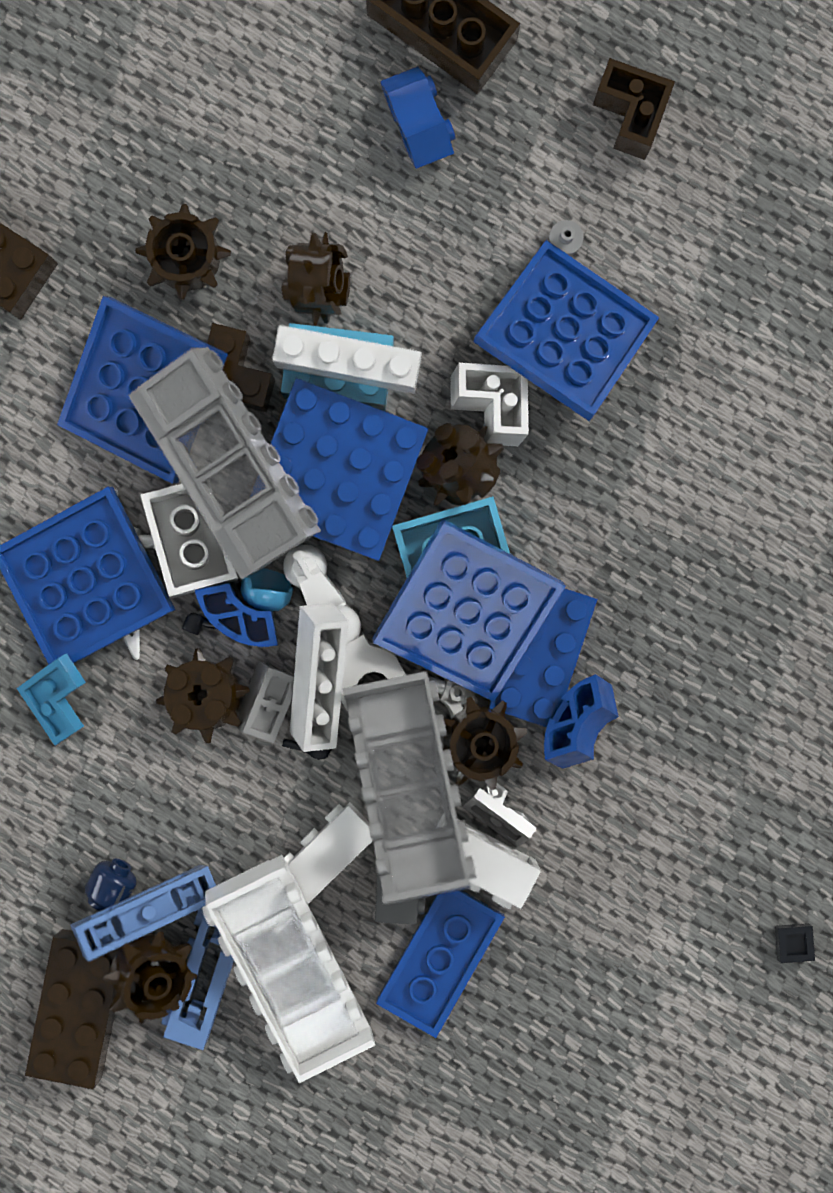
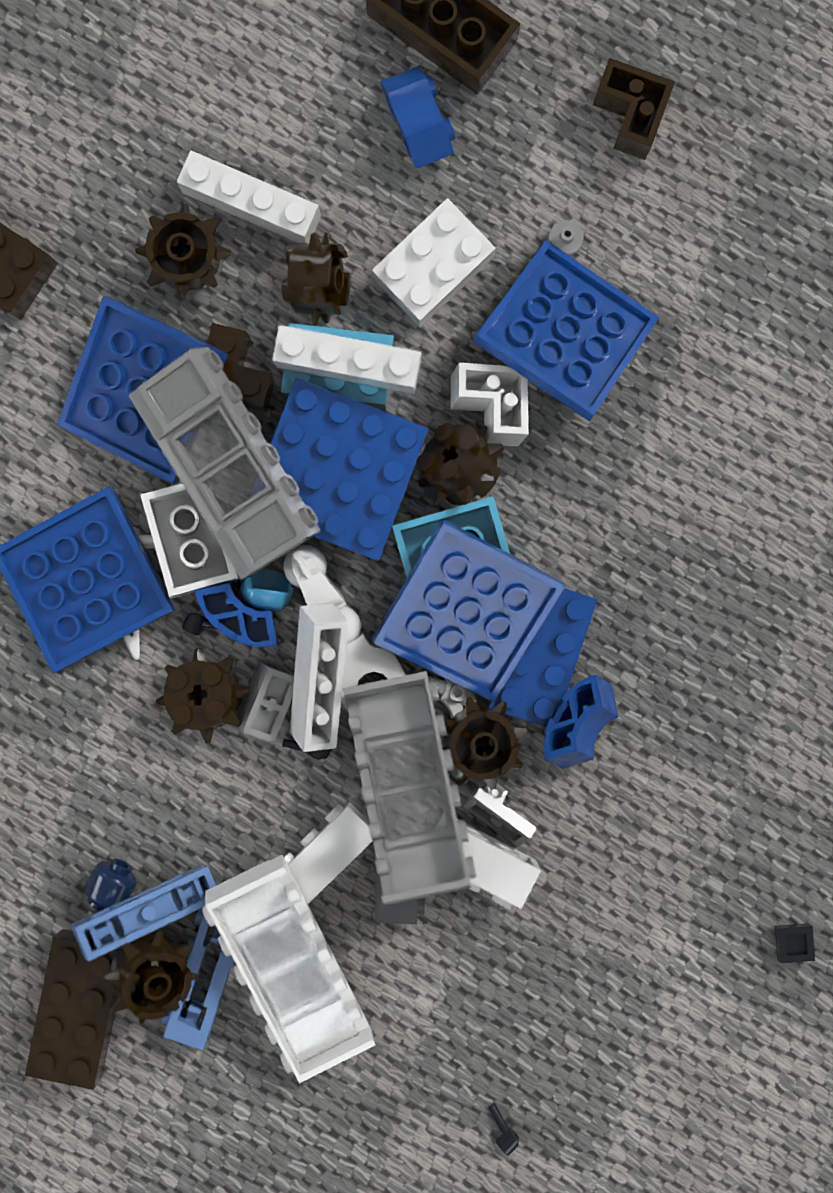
(46, 698): dark azure plate -> none
(248, 198): none -> white brick
(433, 263): none -> white brick
(440, 960): blue plate -> none
(509, 1139): none -> black hand

